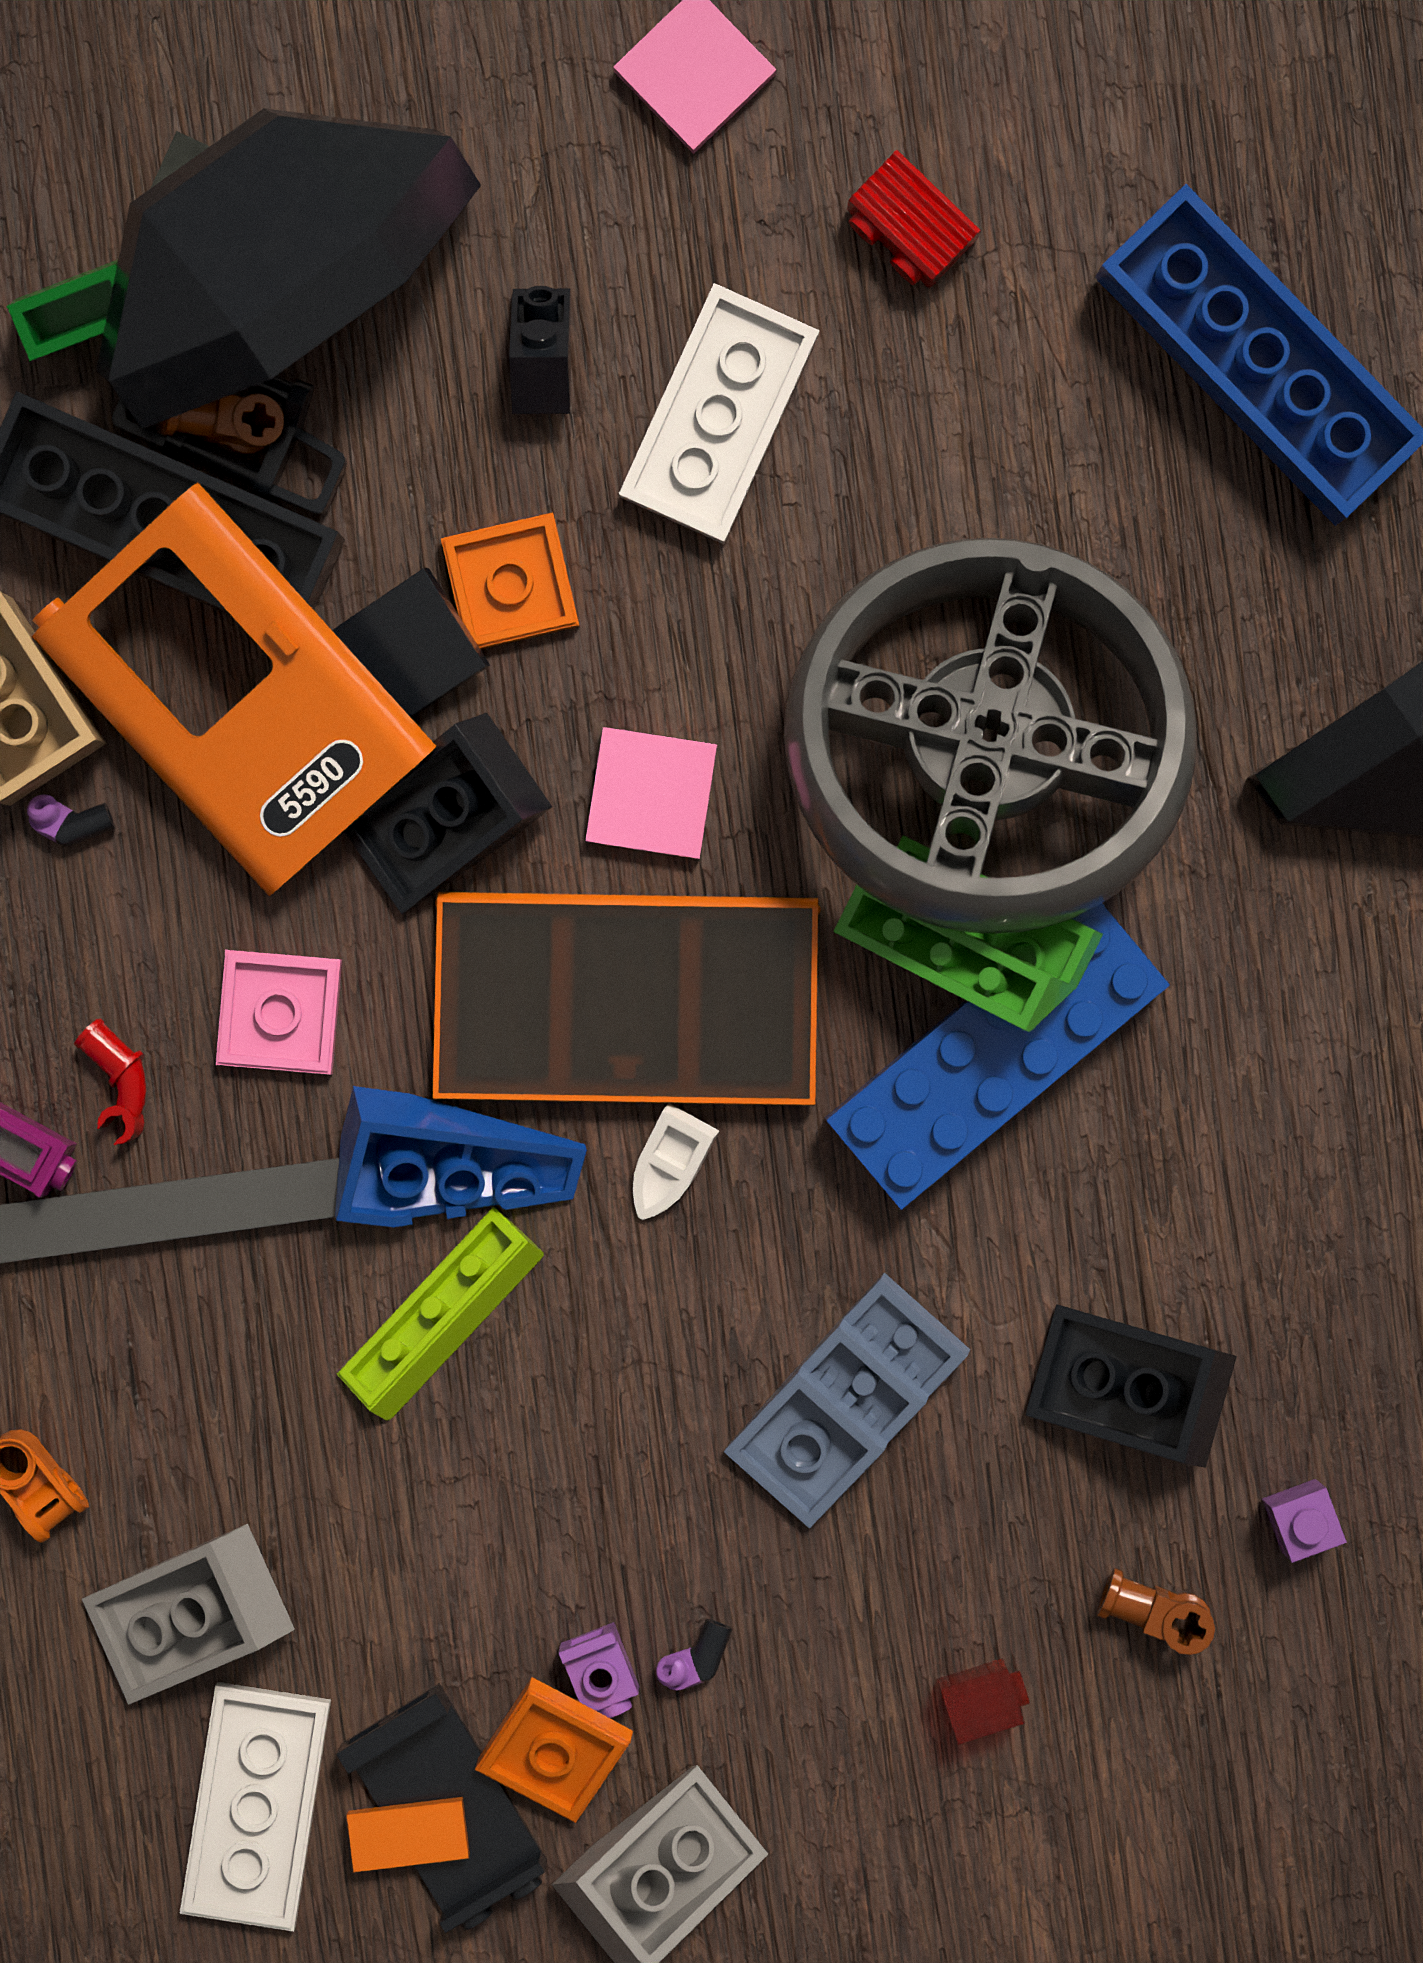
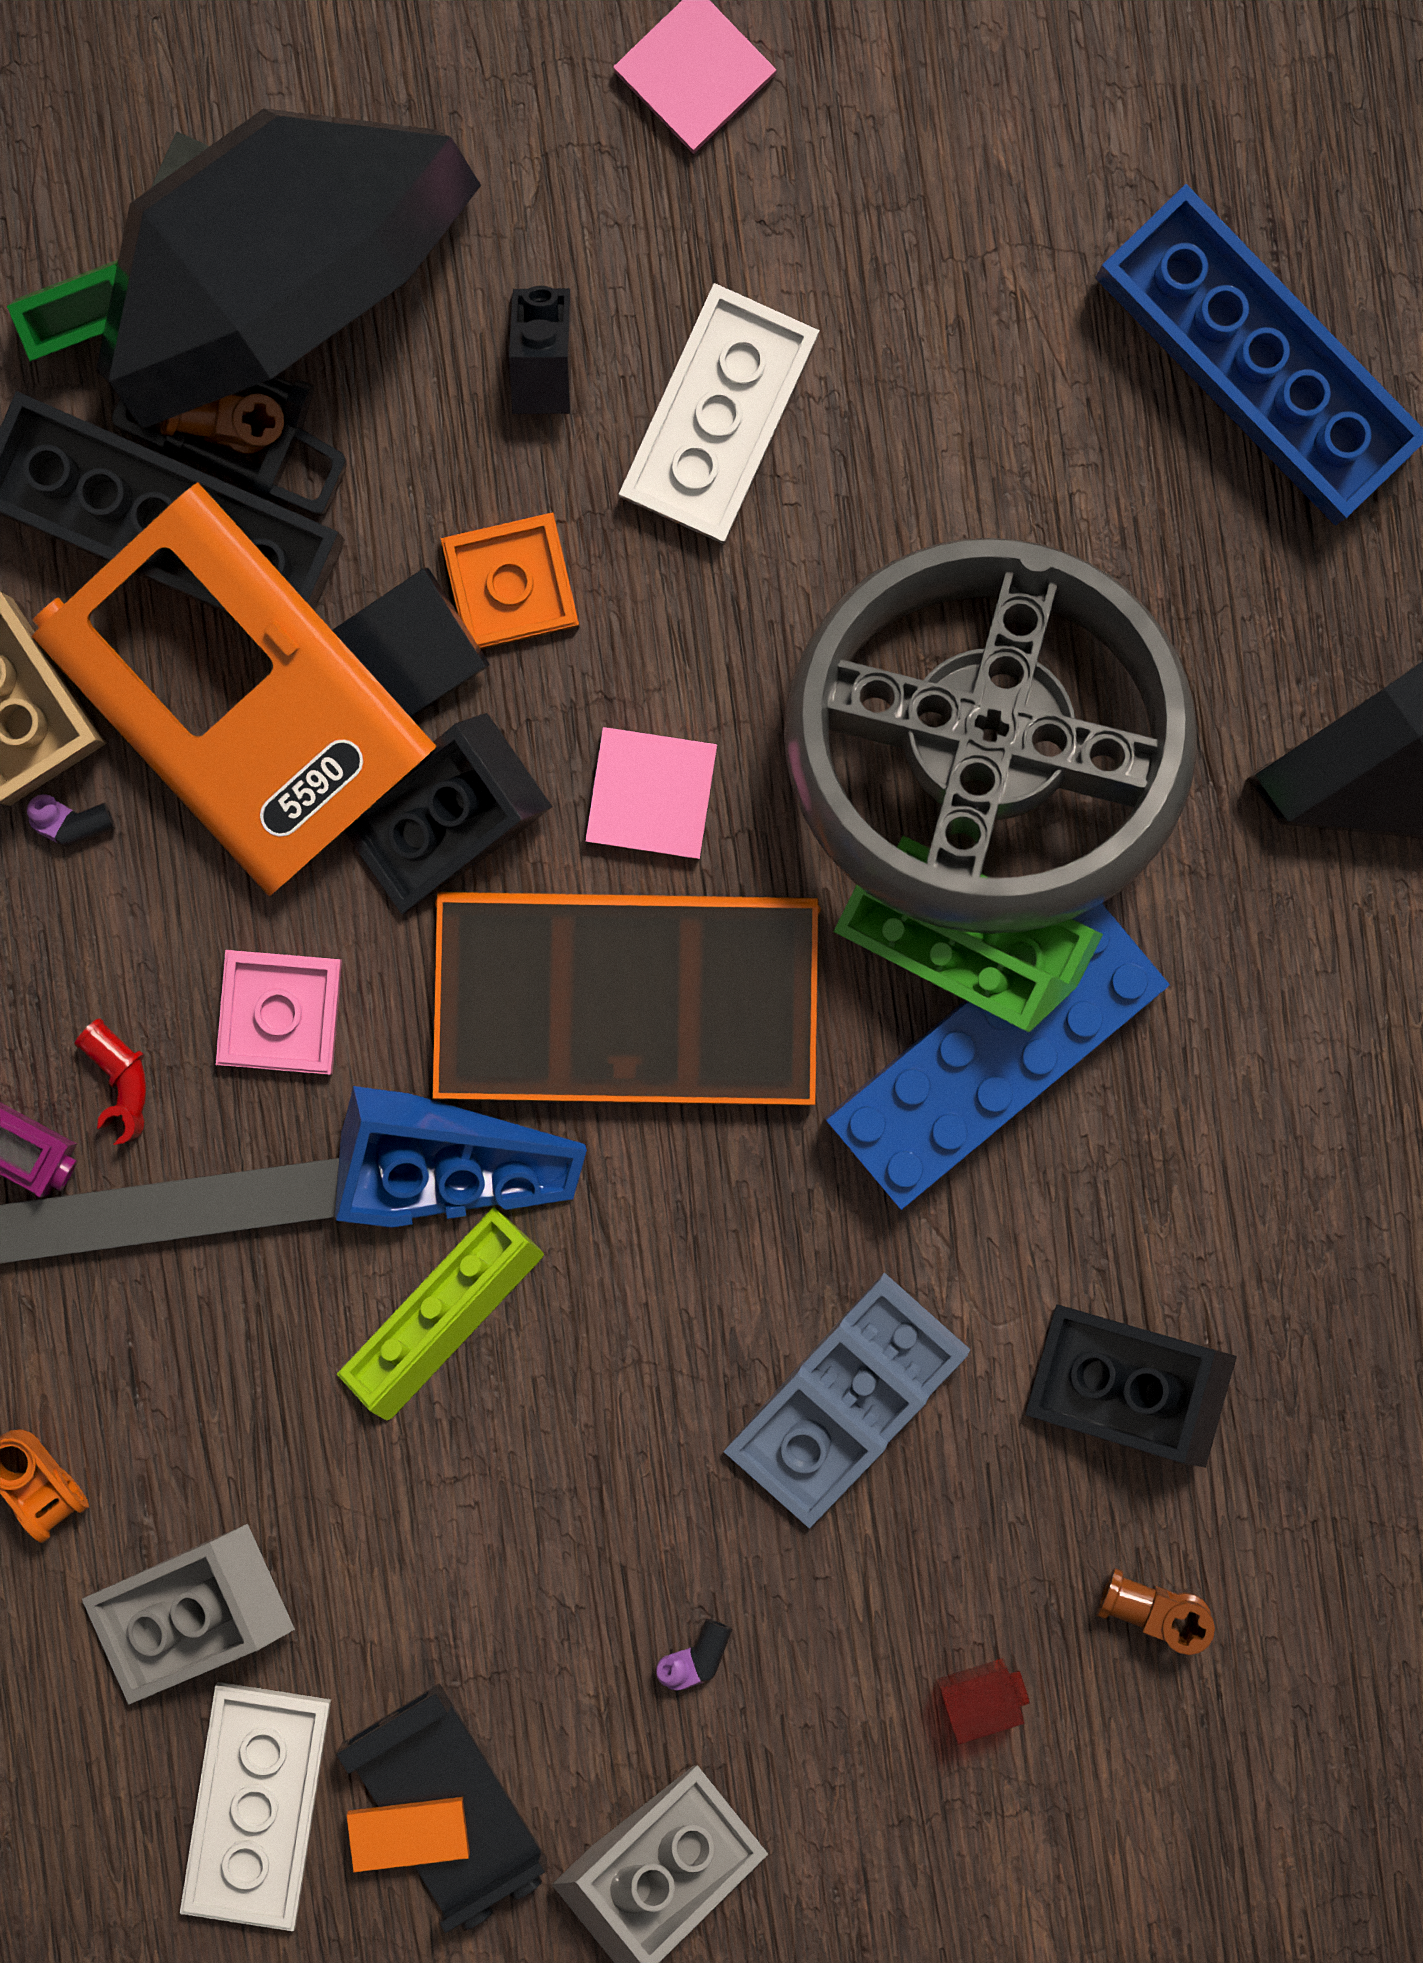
(554, 1750): orange tile -> none
(594, 1651): medium lavender brick -> none
(670, 1160): white plate -> none
(911, 221): red brick -> none
(1304, 1520): medium lavender brick -> none

